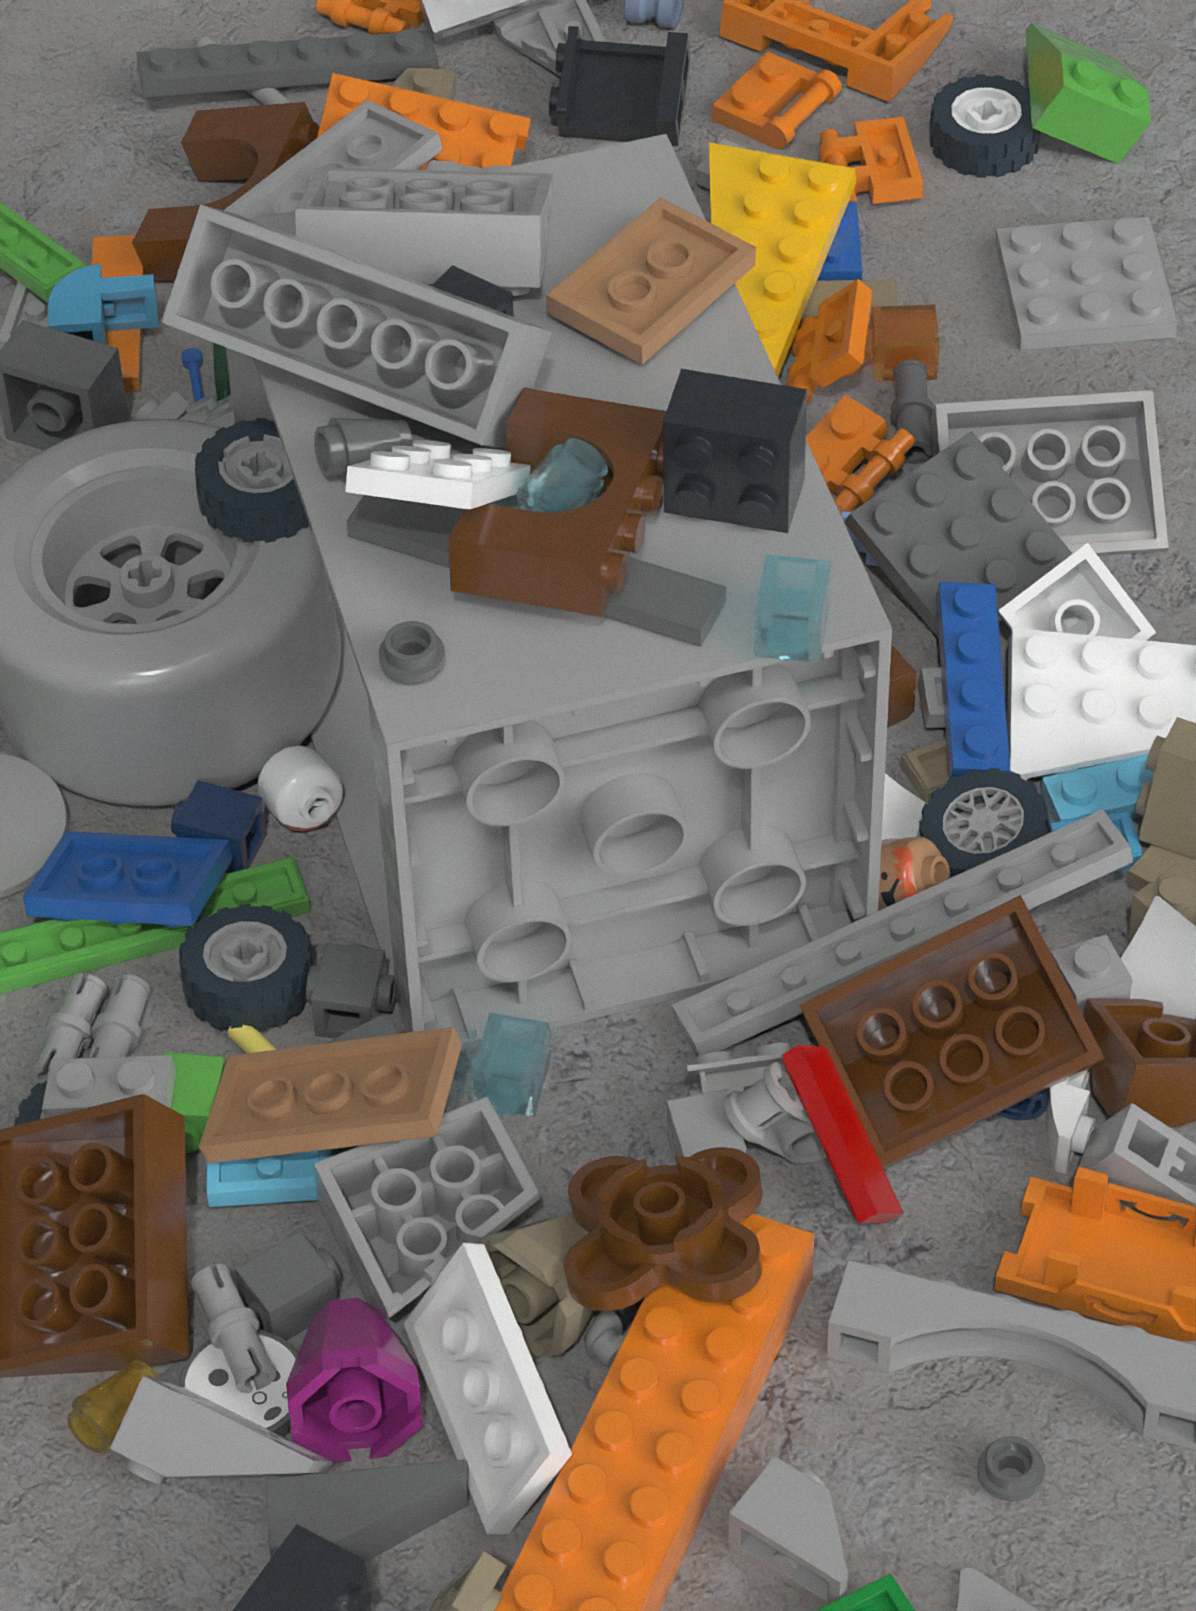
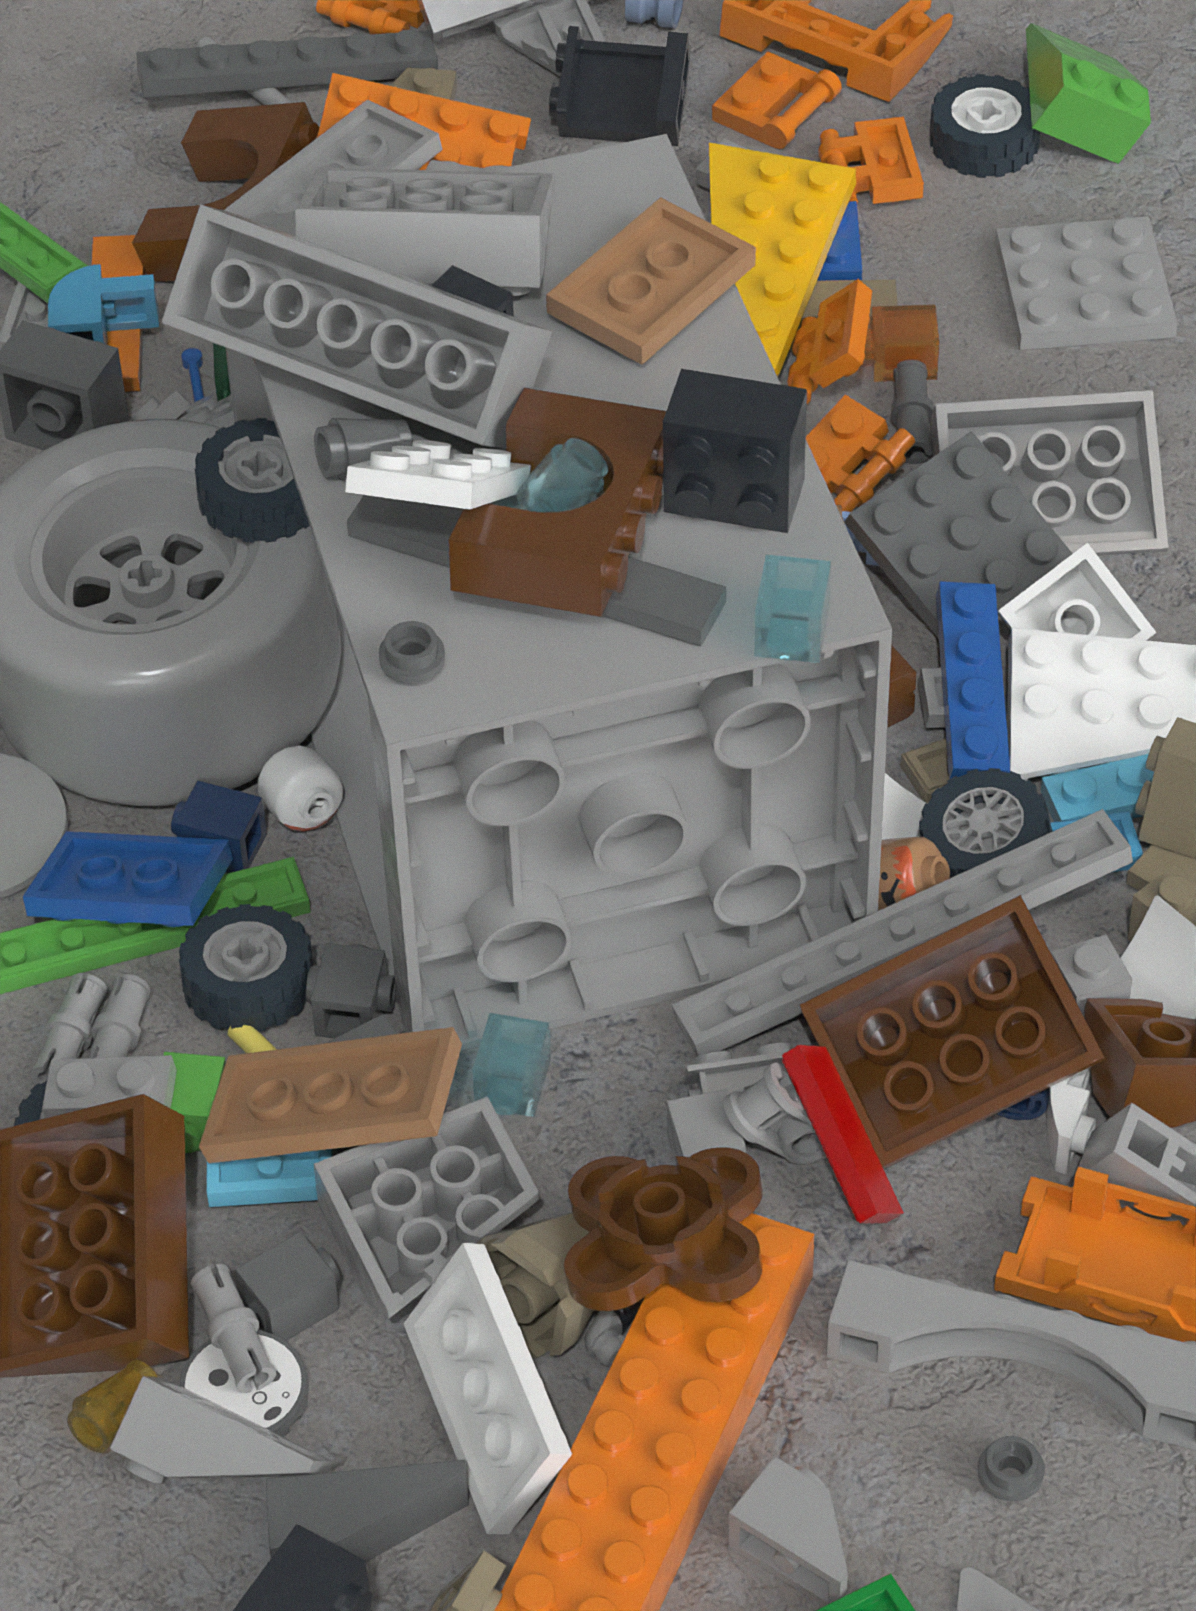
(352, 1384): magenta cone -> none

